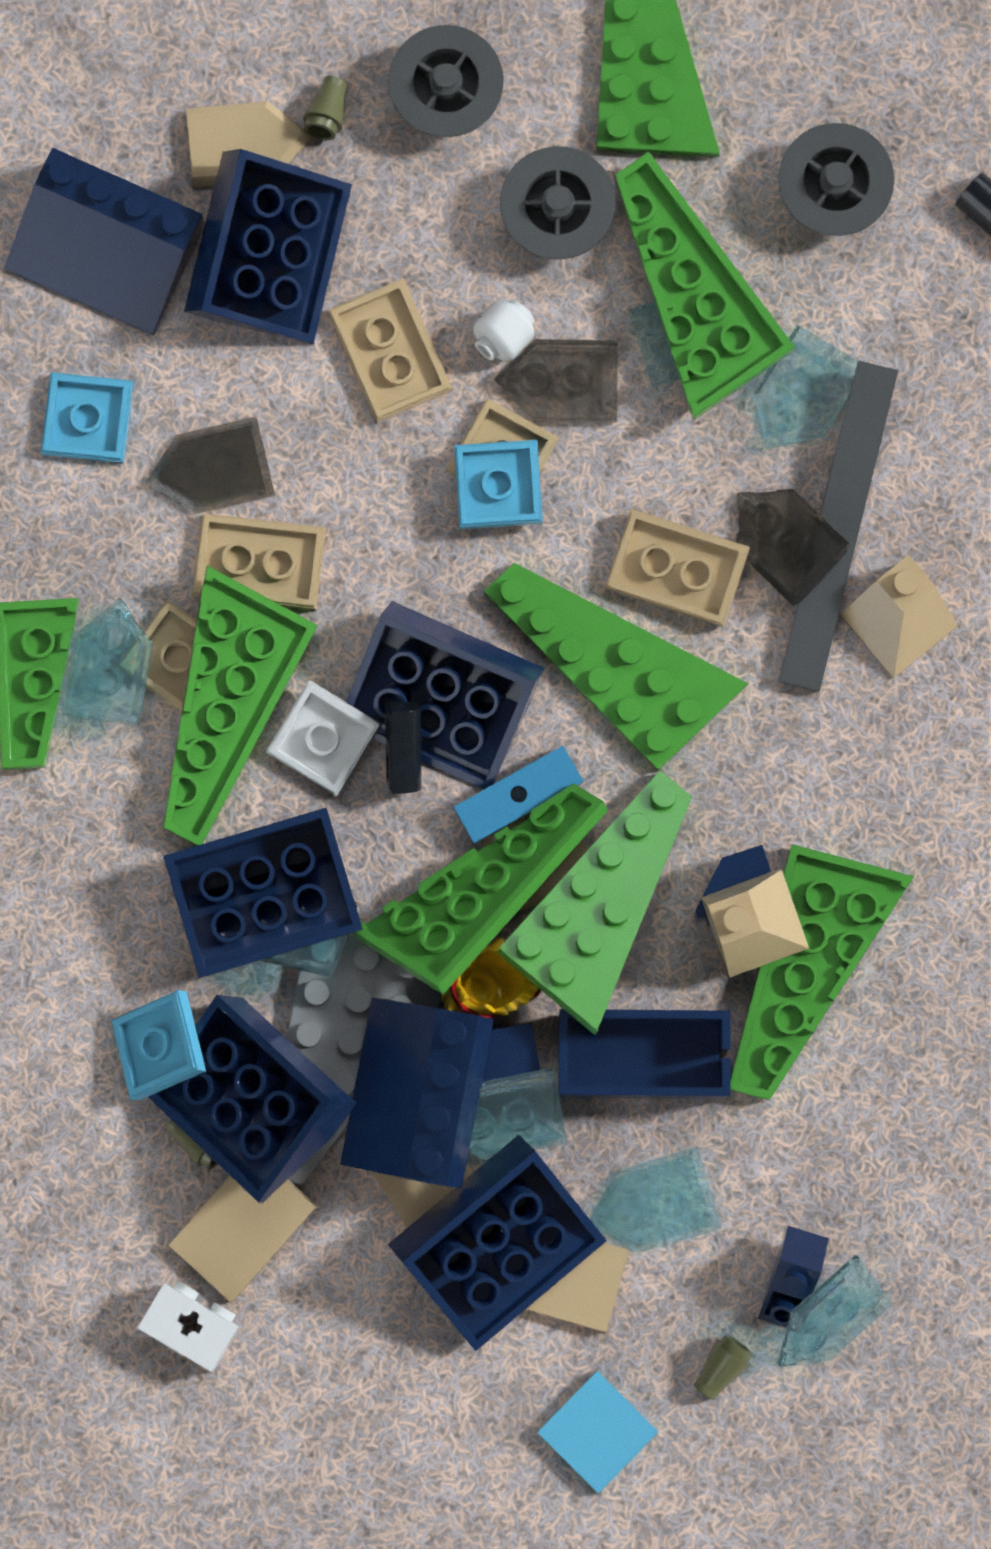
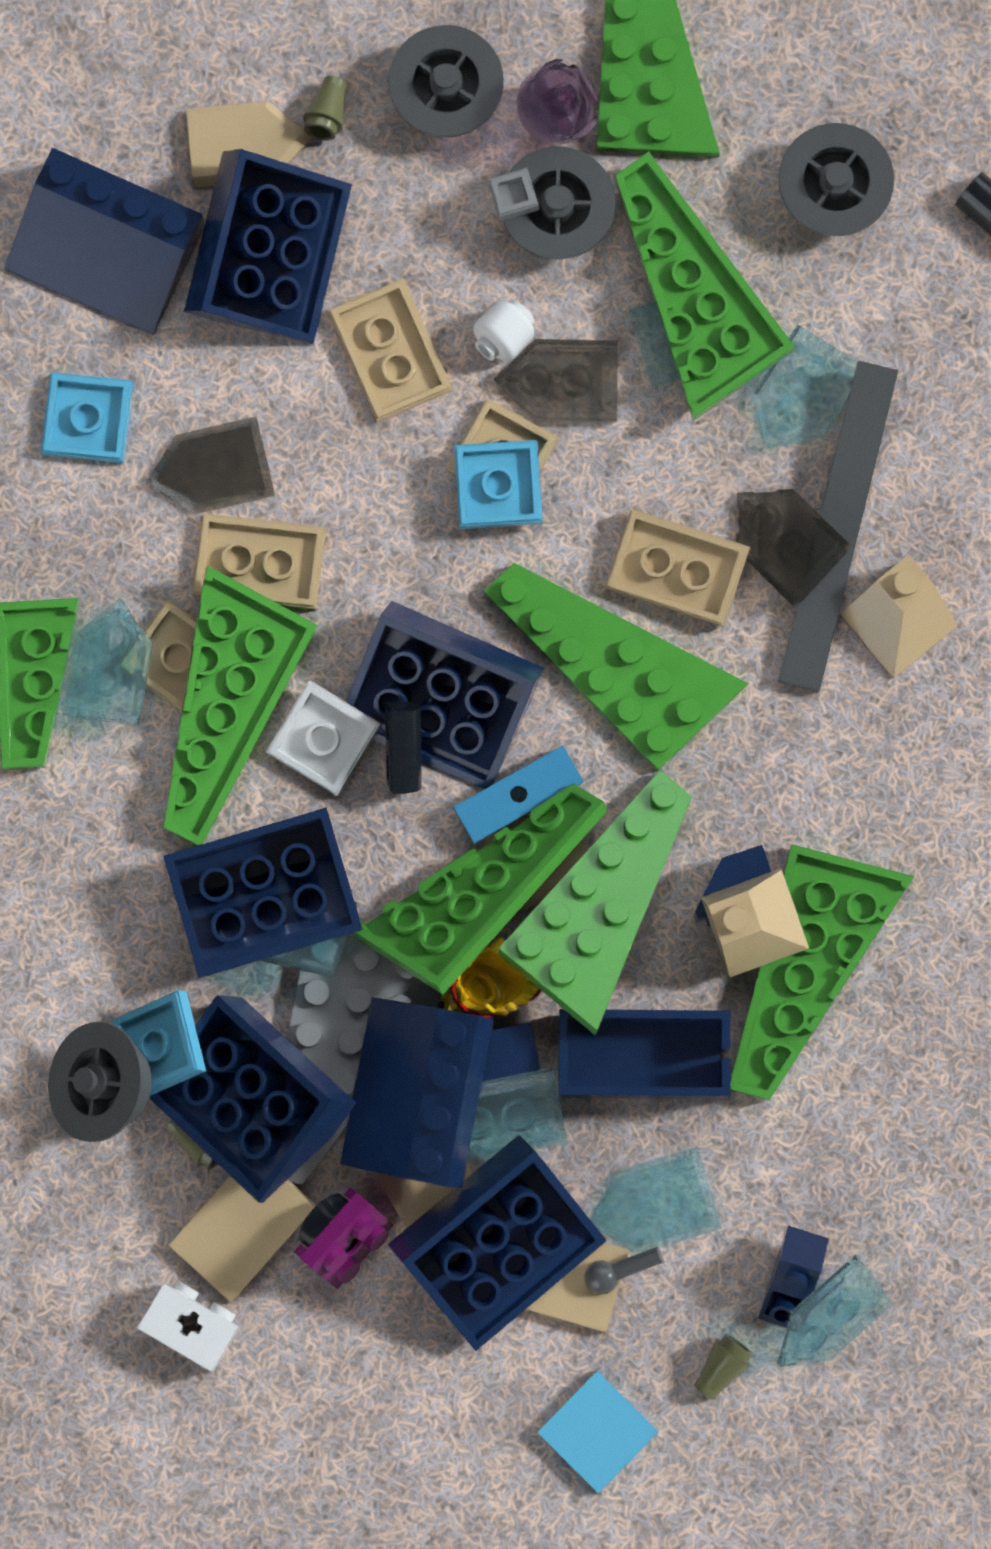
(98, 1082): none -> dark grey wheel
(341, 1236): none -> magenta piece
(513, 194): none -> light grey tile
(557, 103): none -> clear purple cylinder
(603, 1276): none -> dark grey bar

